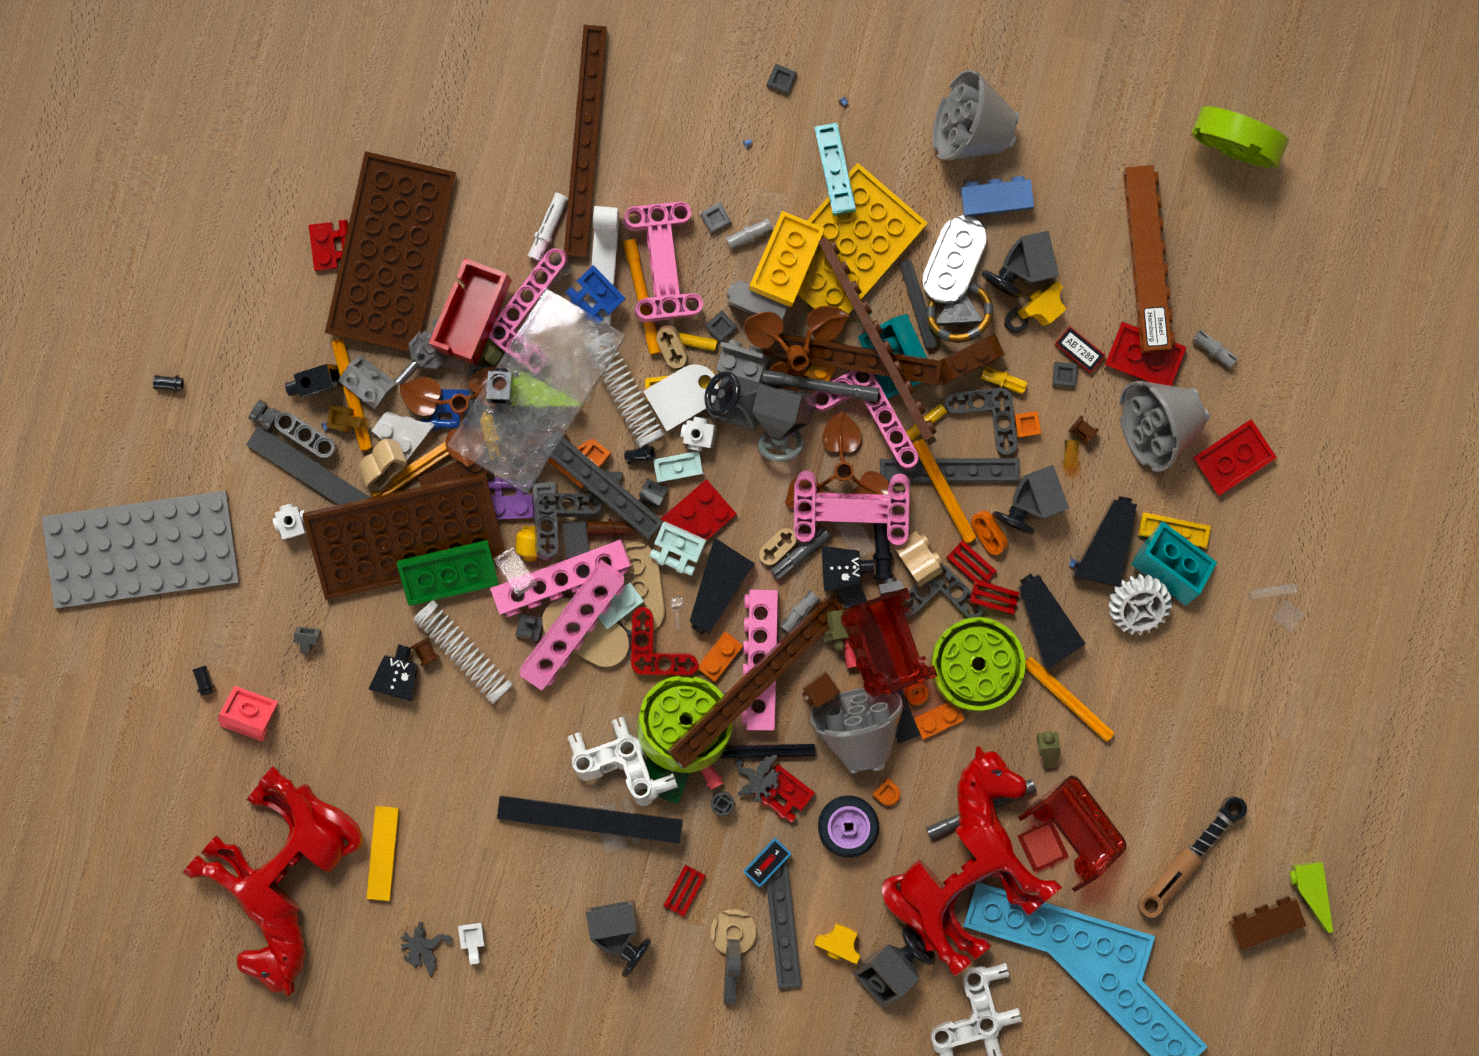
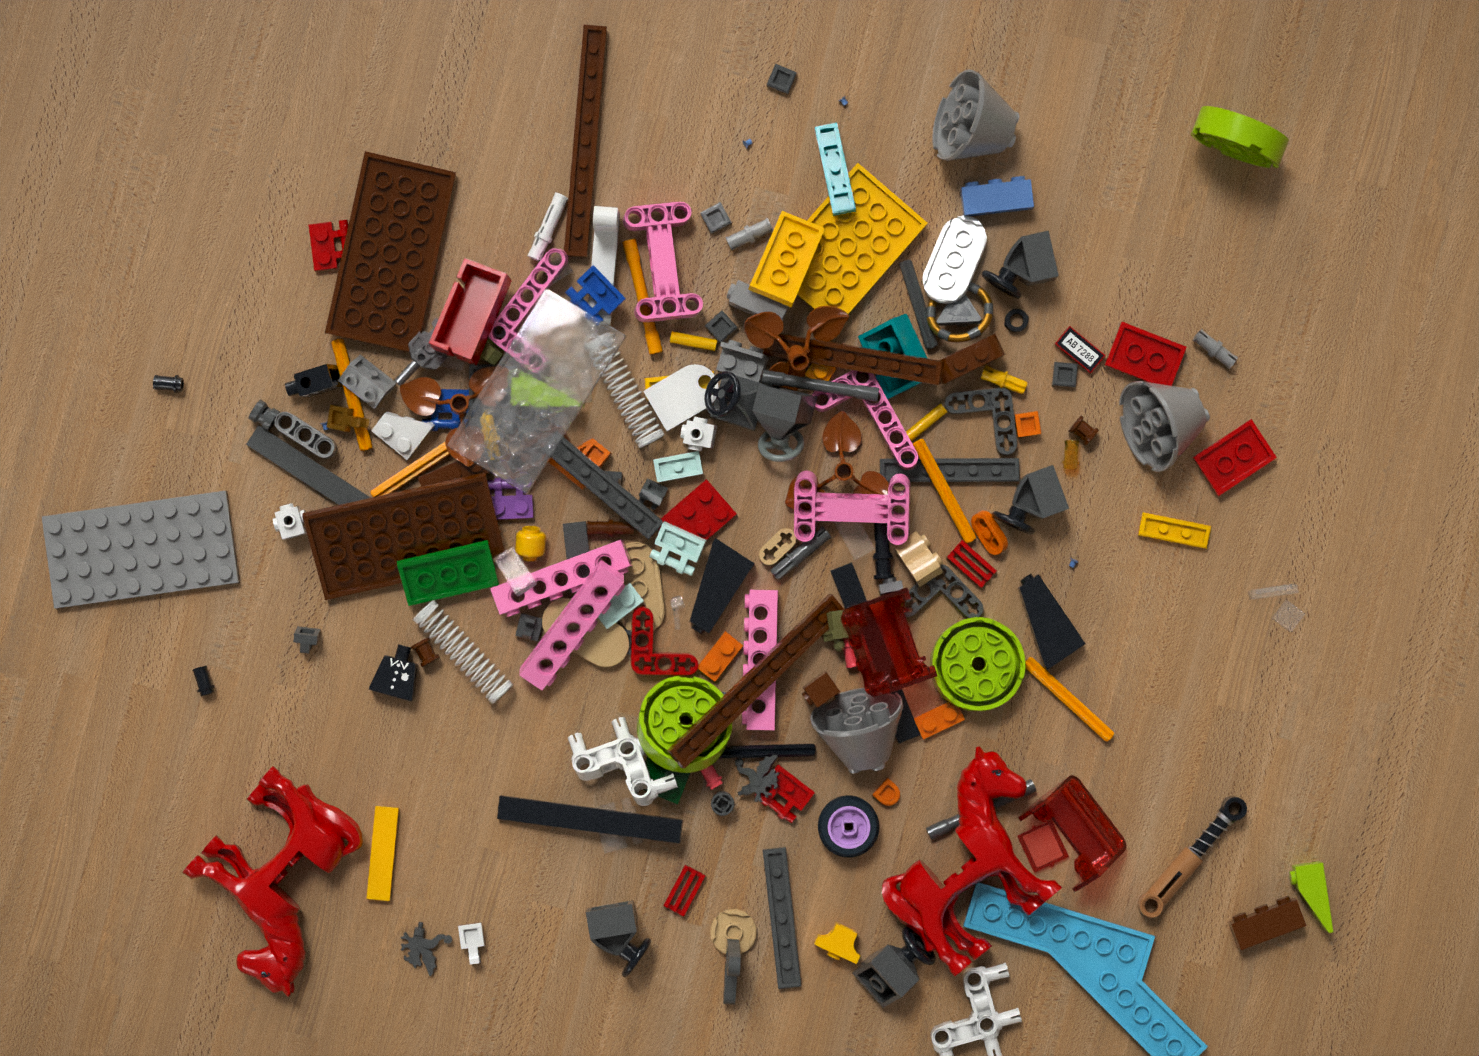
(247, 713): coral bracket -> none
(382, 465): tan brick -> none
(500, 396): brick -> none
(539, 488): light grey tile -> none
(550, 515): dark grey beam -> none
(646, 453): black pin -> none
(676, 344): tan beam -> none
(767, 862): tile -> none
(800, 611): light grey pin -> none
(843, 567): black torso -> none
(882, 347): reddish brown plate -> none
(917, 693): orange tile -> none
(1012, 601): red tile -> none
(1044, 304): yellow brick -> none
(1048, 748): olive piece -> none
(1107, 550): black slope -> none
(1142, 615): white gear -> none
(1147, 259): dark orange brick -> none
(1175, 563): teal slope -> none

